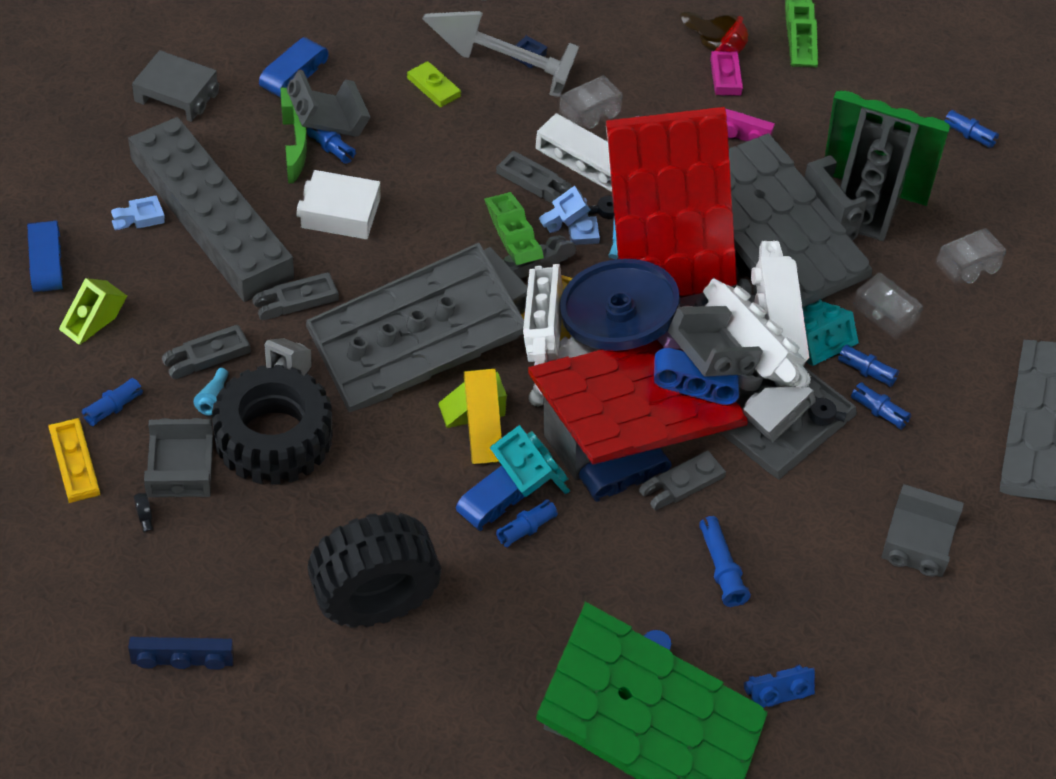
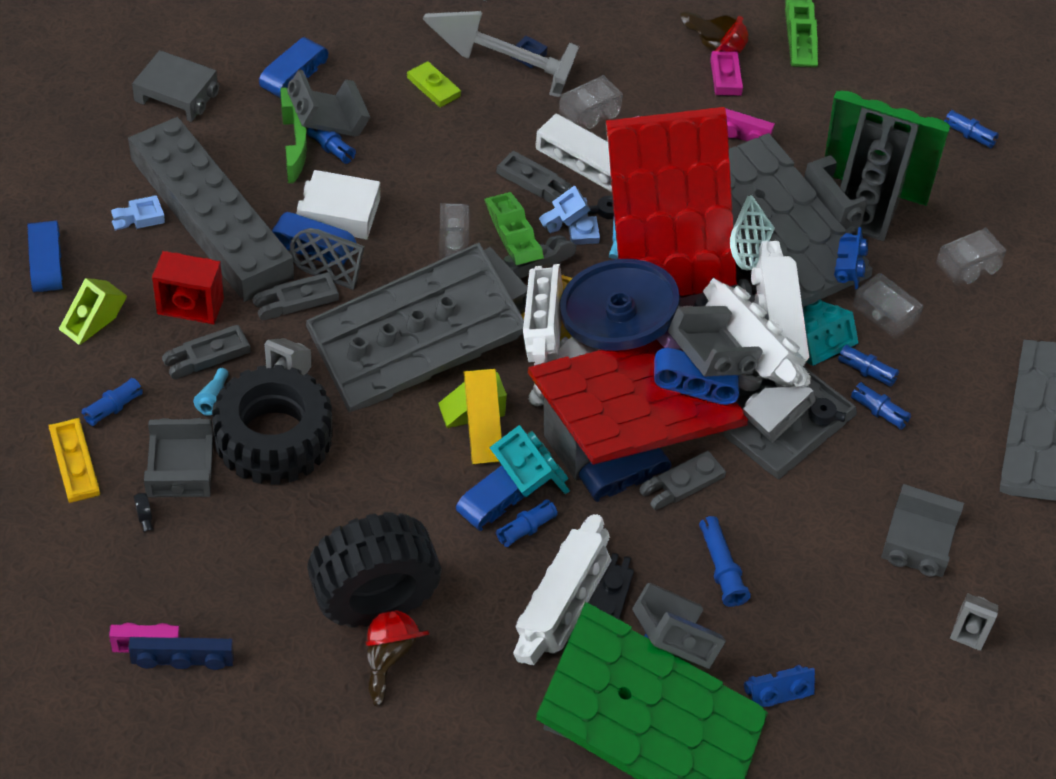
(121, 634): none -> dark pink plate
(188, 287): none -> red brick
(290, 224): none -> blue beam
(313, 271): none -> dark grey window
(387, 641): none -> piece
(453, 229): none -> clear brick
(563, 591): none -> white hinge
(613, 587): none -> black hinge
(673, 627): none -> dark grey panel
(739, 258): none -> light aqua window
(850, 255): none -> blue hinge
(974, 621): none -> light grey slope

